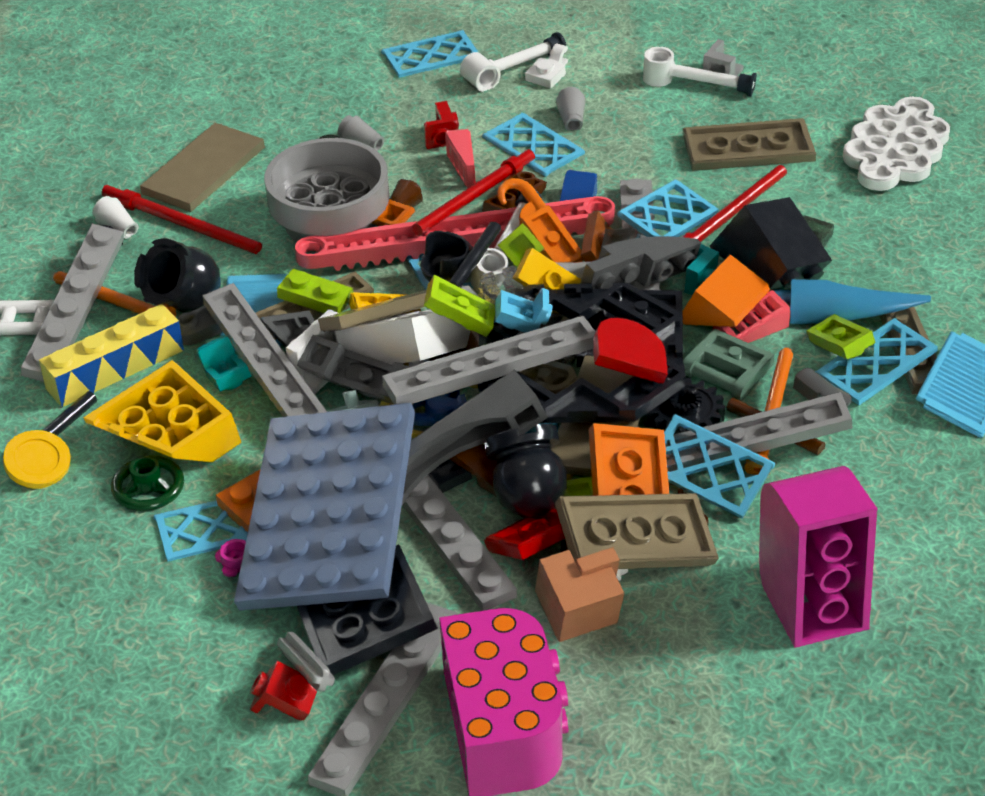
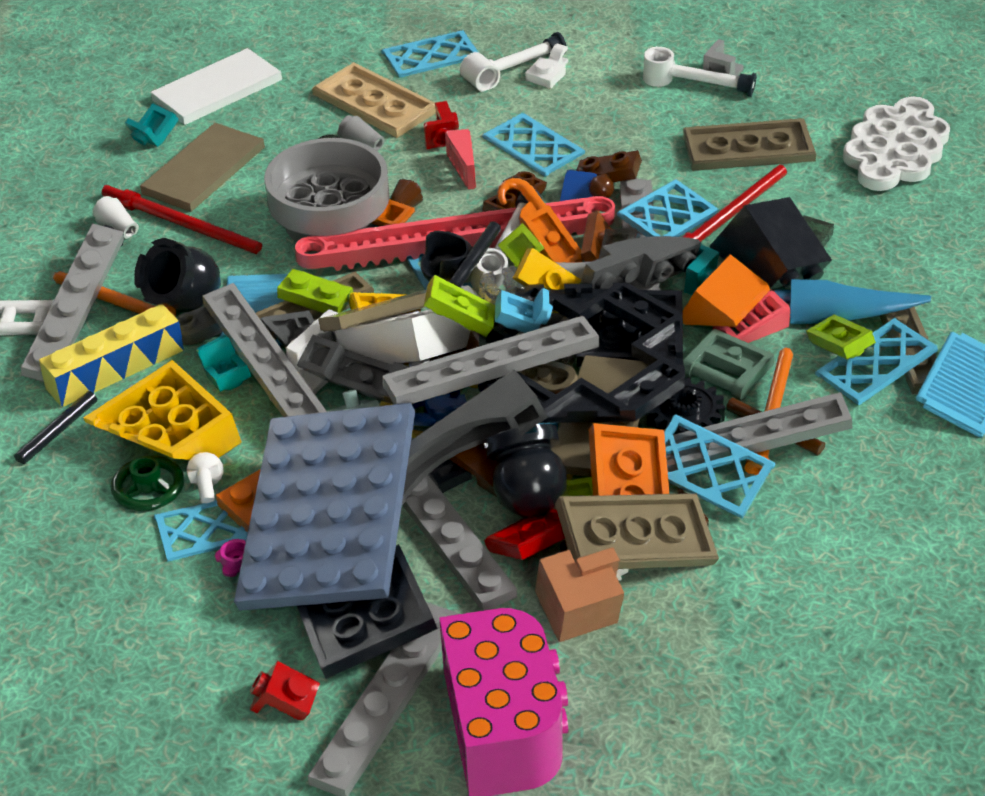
(36, 459): yellow piece -> none
(153, 126): none -> teal bracket
(205, 471): none -> white plate
(216, 86): none -> white tile
(306, 662): light grey axle -> none
(375, 99): none -> tan tile
(508, 169): red bar -> none
(571, 107): light grey cone -> none
(610, 169): none -> reddish brown plate
(630, 349): red tile -> none
(813, 386): dark grey bar -> none
(821, 546): dark pink brick -> none

